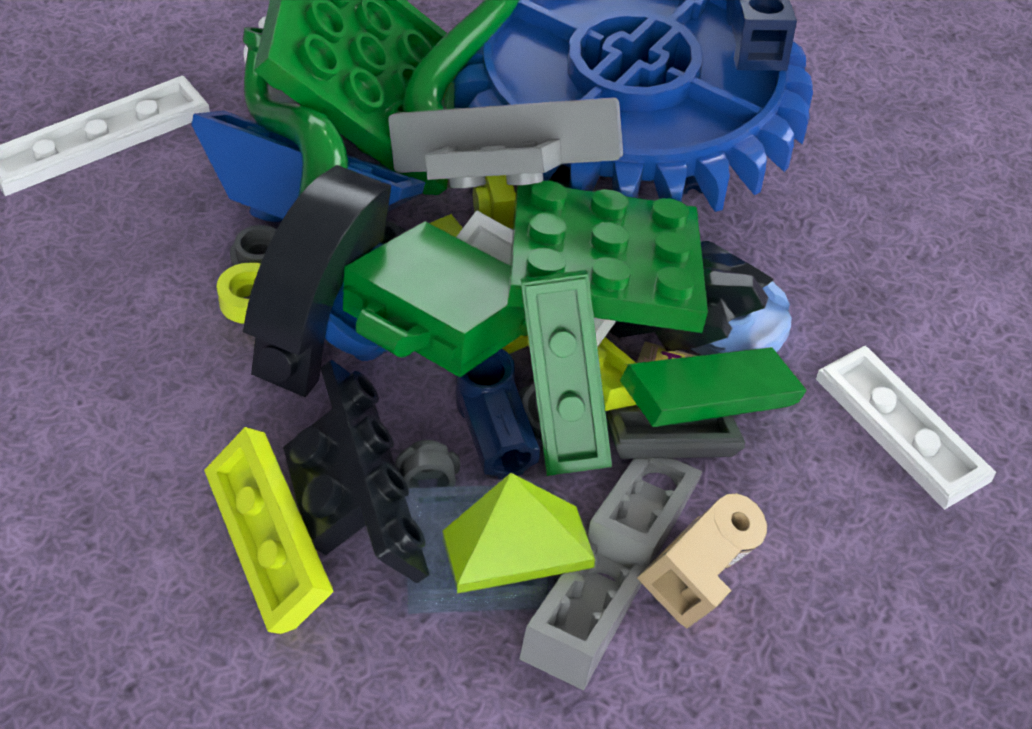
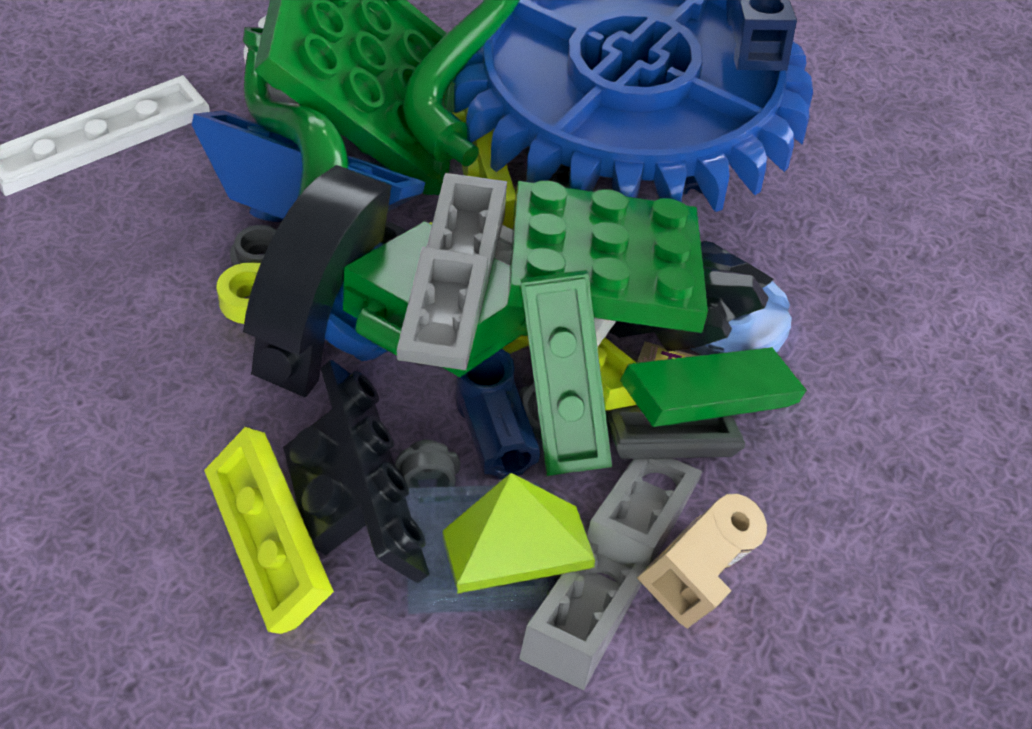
(453, 273): none -> light grey slope
(505, 140): light grey bracket -> none
(905, 427): white tile -> none

